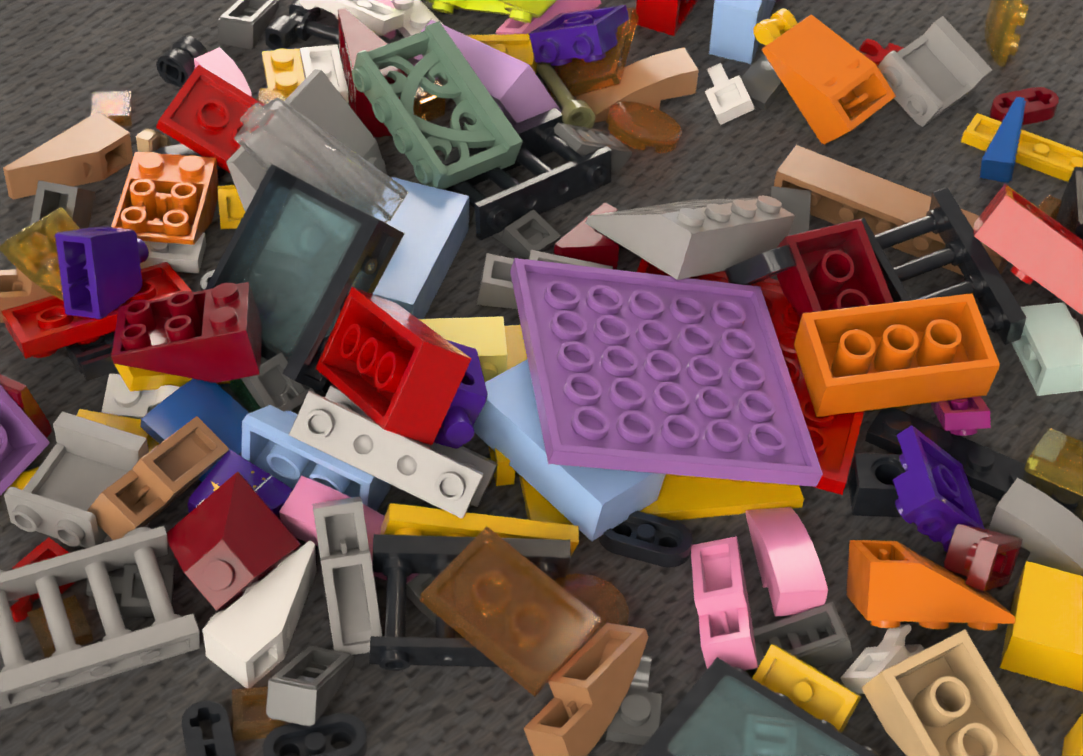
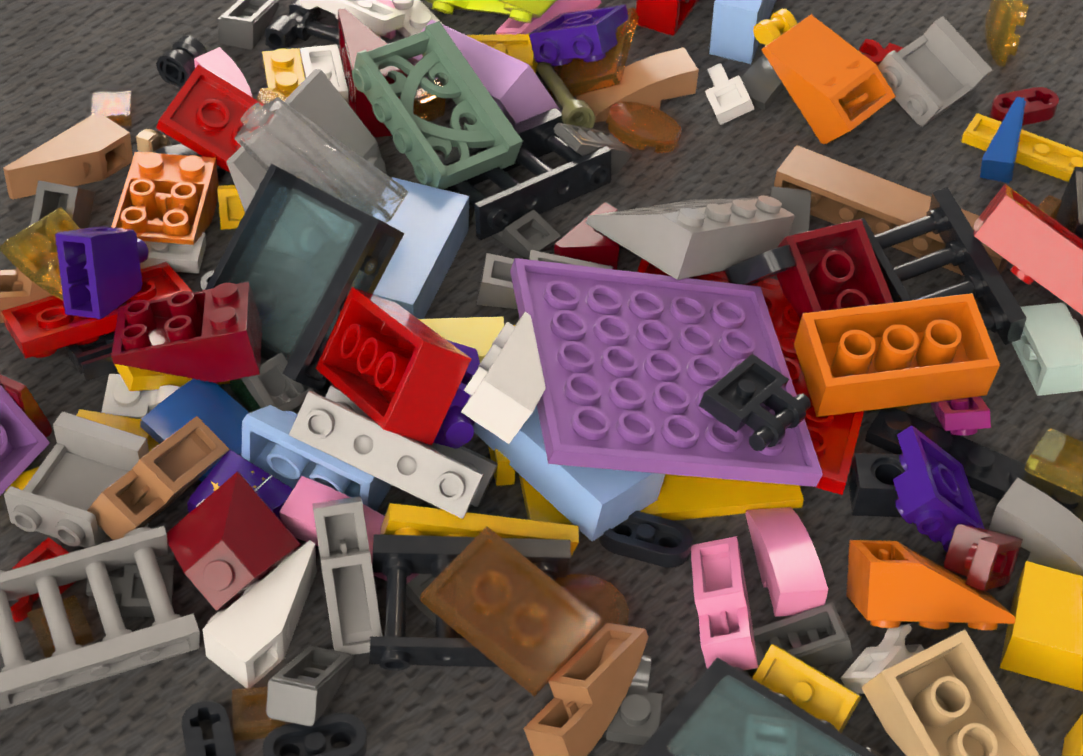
(507, 381): none -> white slope
(745, 393): none -> black plate

